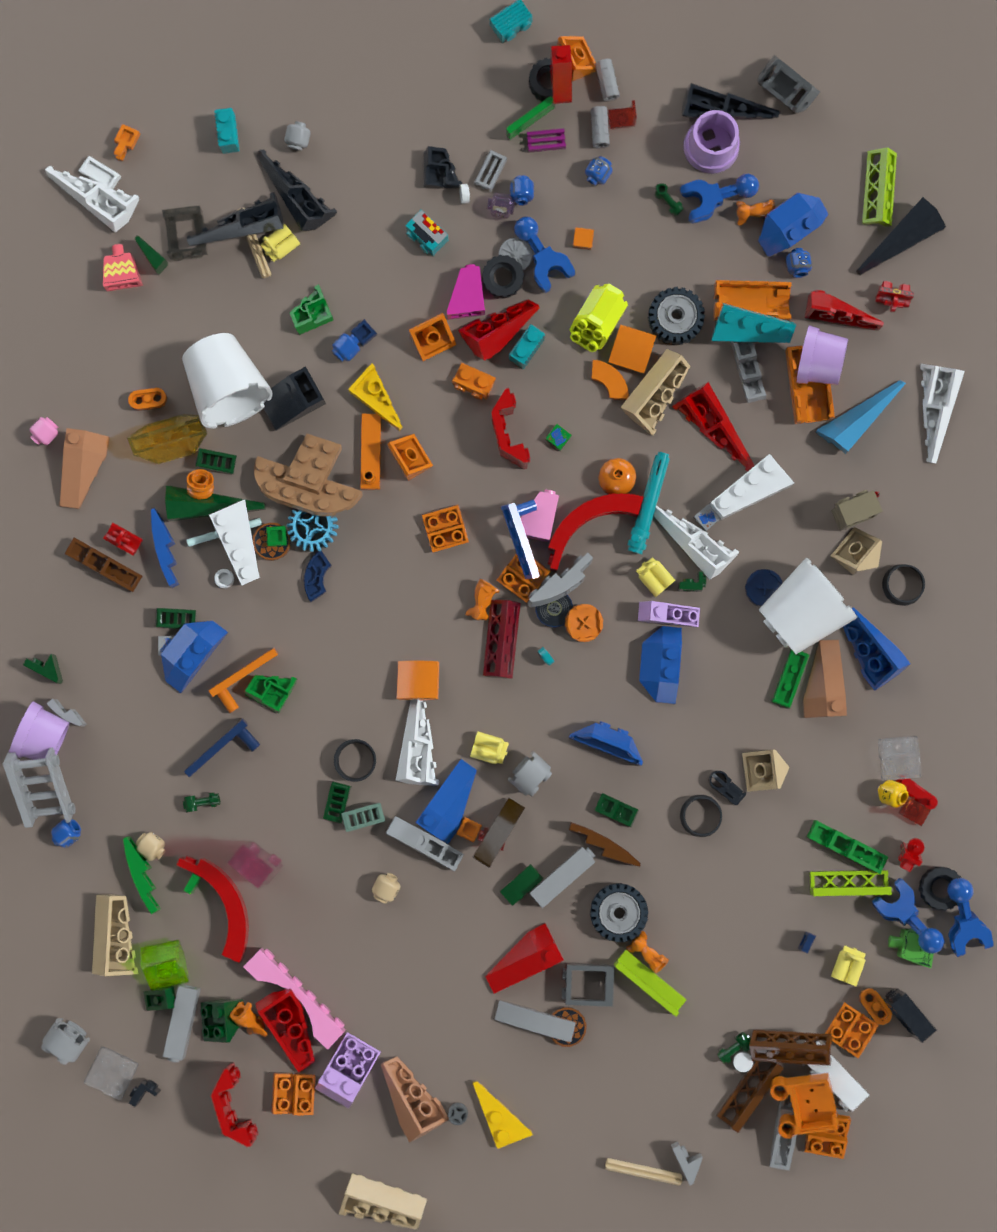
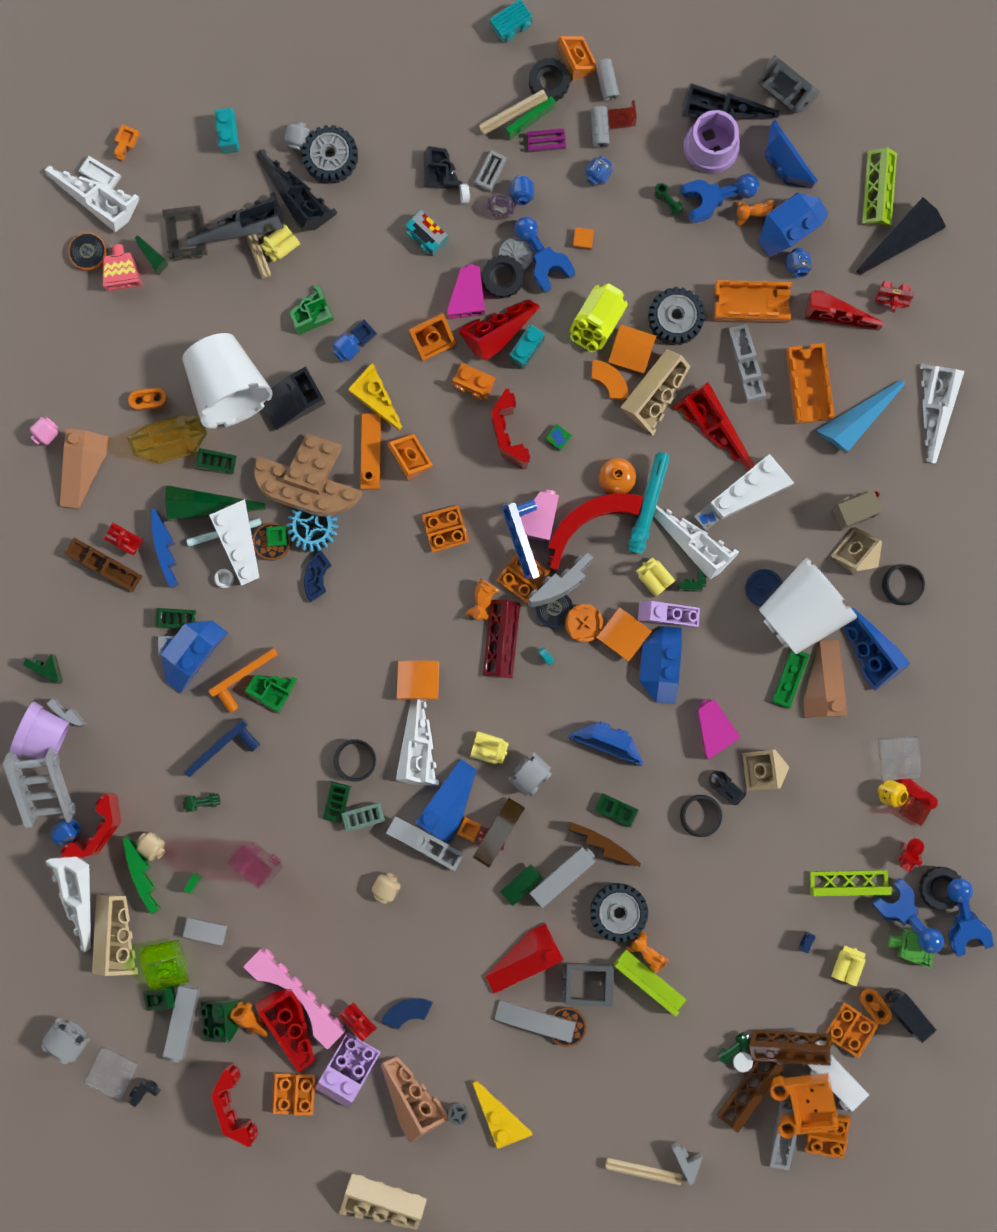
(74, 893): none -> white wedge
(87, 251): none -> black tile
(109, 808): none -> red slope
(200, 484): orange wheel -> none
(204, 931): none -> light grey slope
(232, 899): red arch -> none
(330, 140): none -> wheel
(357, 1021): none -> red hips
(405, 1010): none -> dark blue tile
(513, 112): none -> tan axle
(561, 74): red slope -> none
(623, 634): none -> orange slope
(714, 728): none -> dark pink slope
(749, 326): teal wing -> none
(786, 159): none -> blue wedge
(821, 357): lavender piece -> none
(847, 847): green slope -> none

